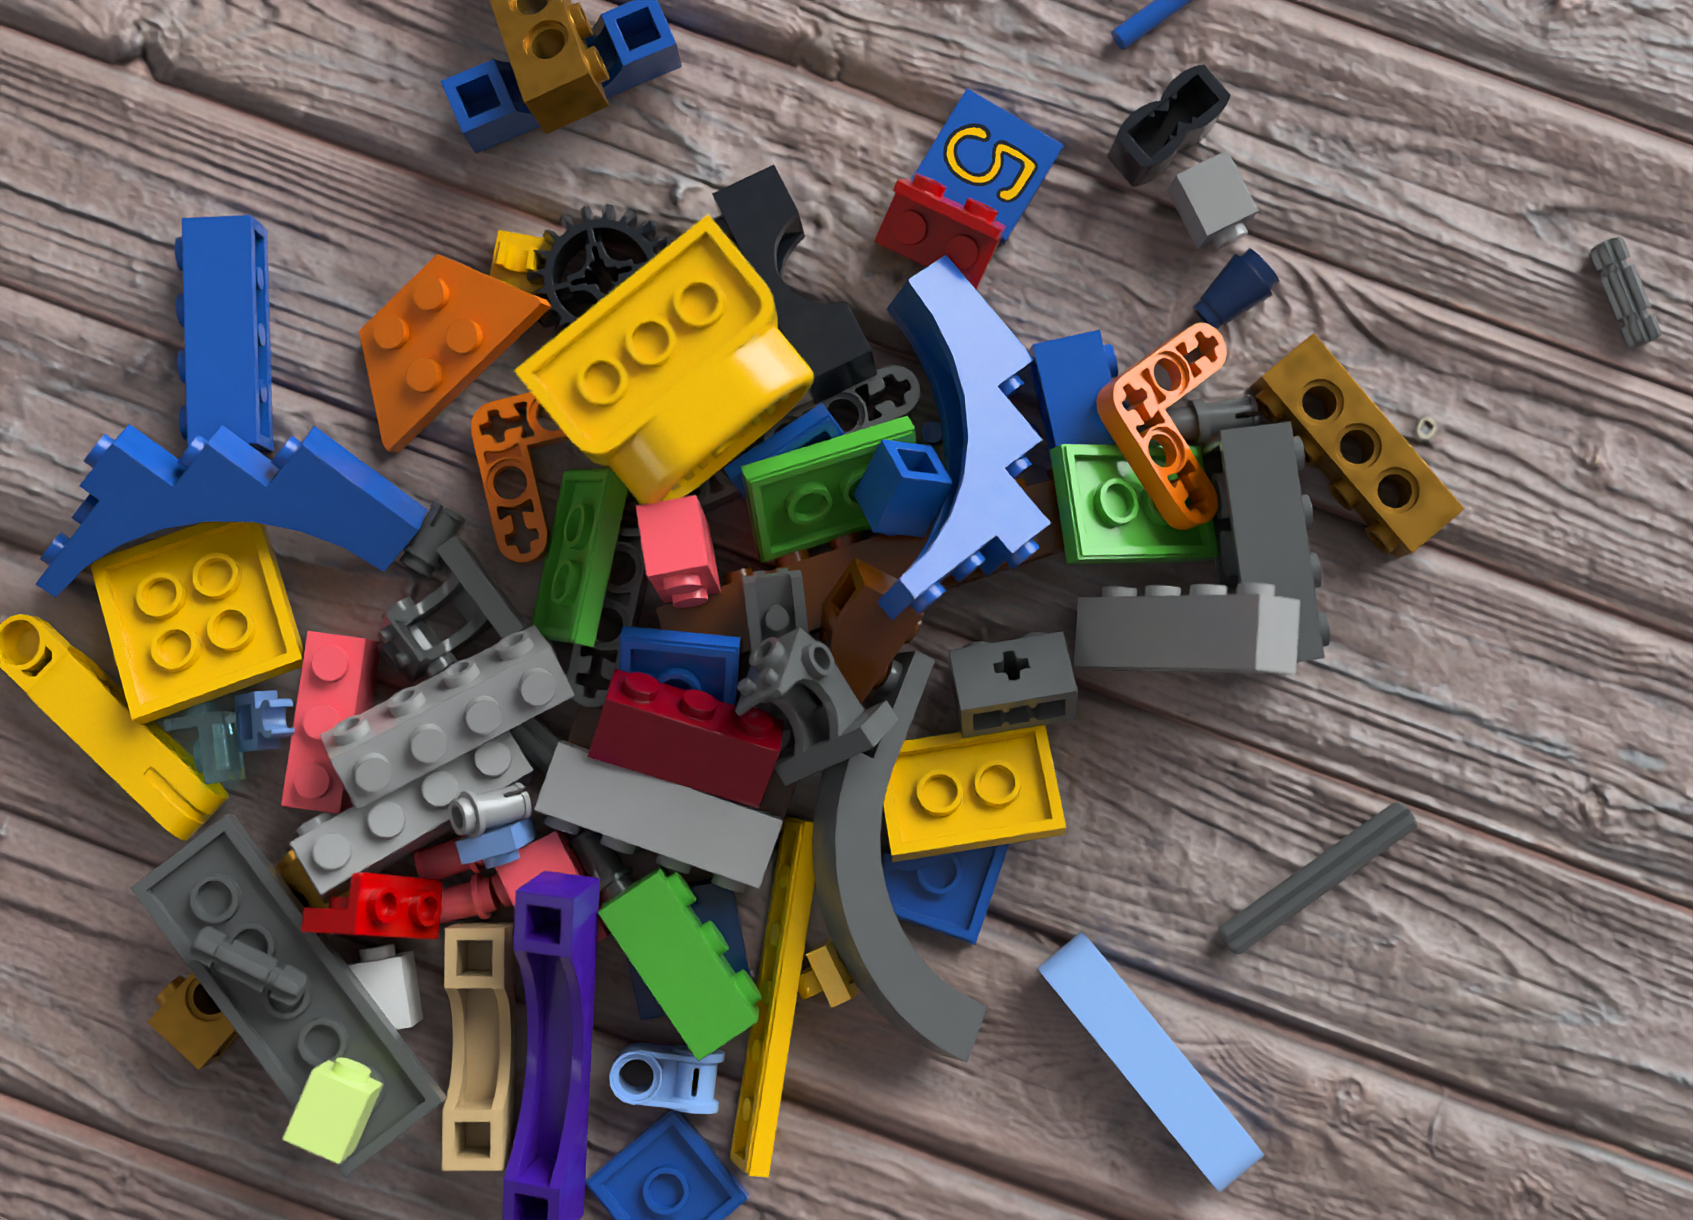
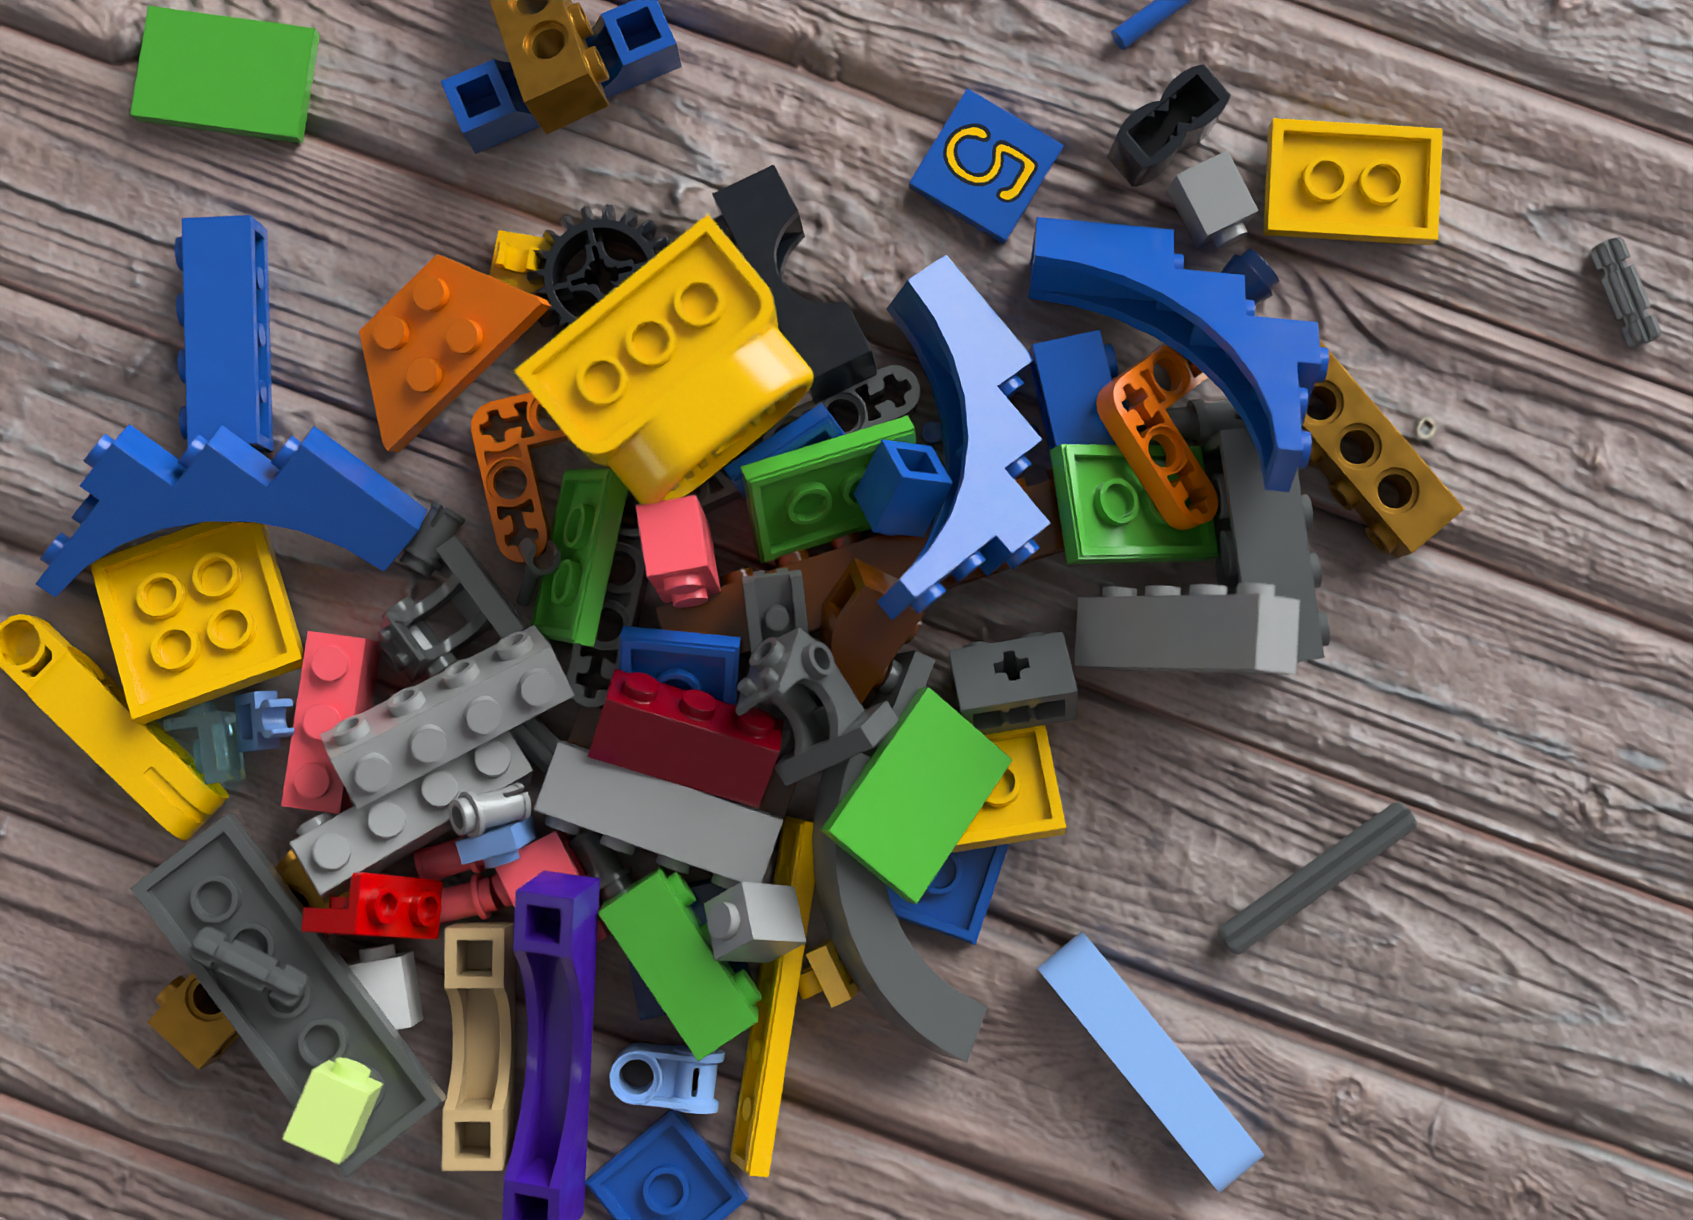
(225, 74): none -> bright green tile
(535, 567): none -> dark grey hand
(754, 922): none -> light grey brick
(917, 795): none -> bright green tile
(929, 226): red bracket -> none
(1137, 278): none -> blue arch
(1353, 181): none -> yellow plate

